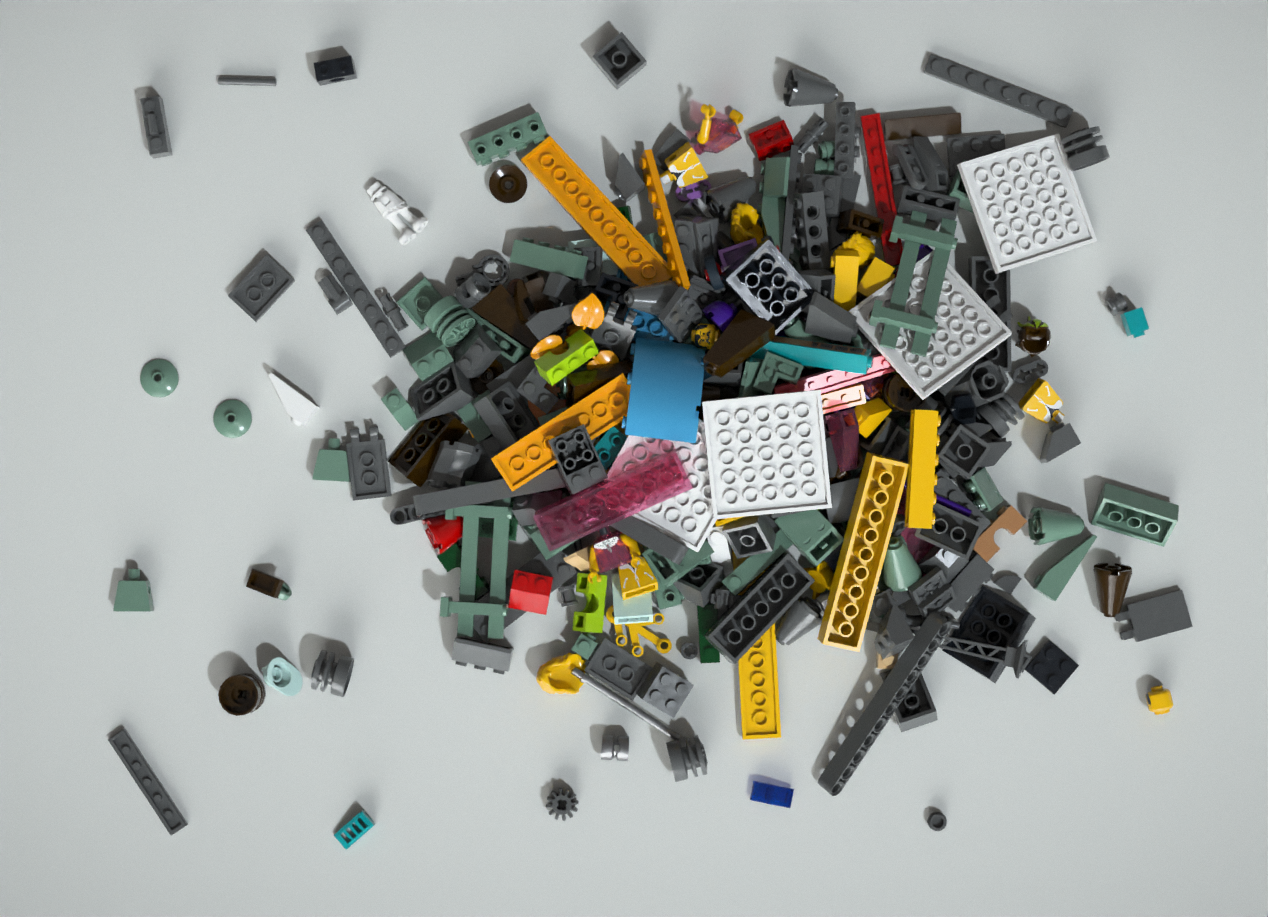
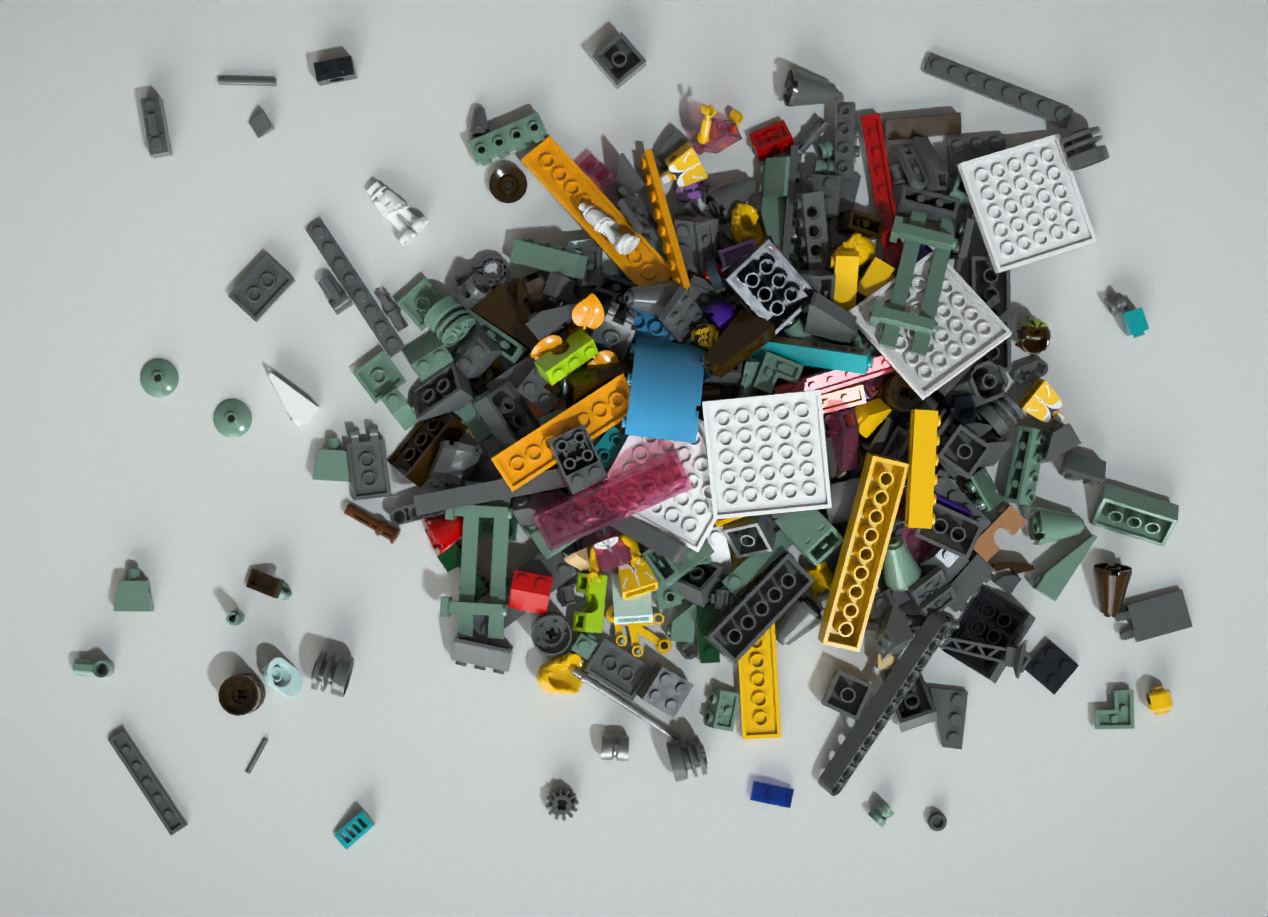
(91, 667): none -> sand green piece
(231, 617): none -> sand green pin
(256, 756): none -> dark grey piece
(261, 124): none -> dark grey slope
(379, 376): none -> sand green plate
(380, 527): none -> reddish brown pin
(479, 123): none -> dark grey cone
(558, 642): none -> dark grey wheel
(597, 172): none -> clear pink brick
(602, 223): none -> white piece
(637, 214): none -> dark grey plate
(683, 625): none -> sand green slope
(722, 709): none -> sand green bracket
(847, 694): none -> dark grey brick
(884, 810): none -> sand green wheel
(951, 715): none -> dark grey wing
(963, 233): none -> dark grey plate
(1017, 567): none -> dark brown slope
(1025, 466): none -> sand green brick
(1083, 467): none -> dark grey slope
(1120, 716): none -> sand green plate

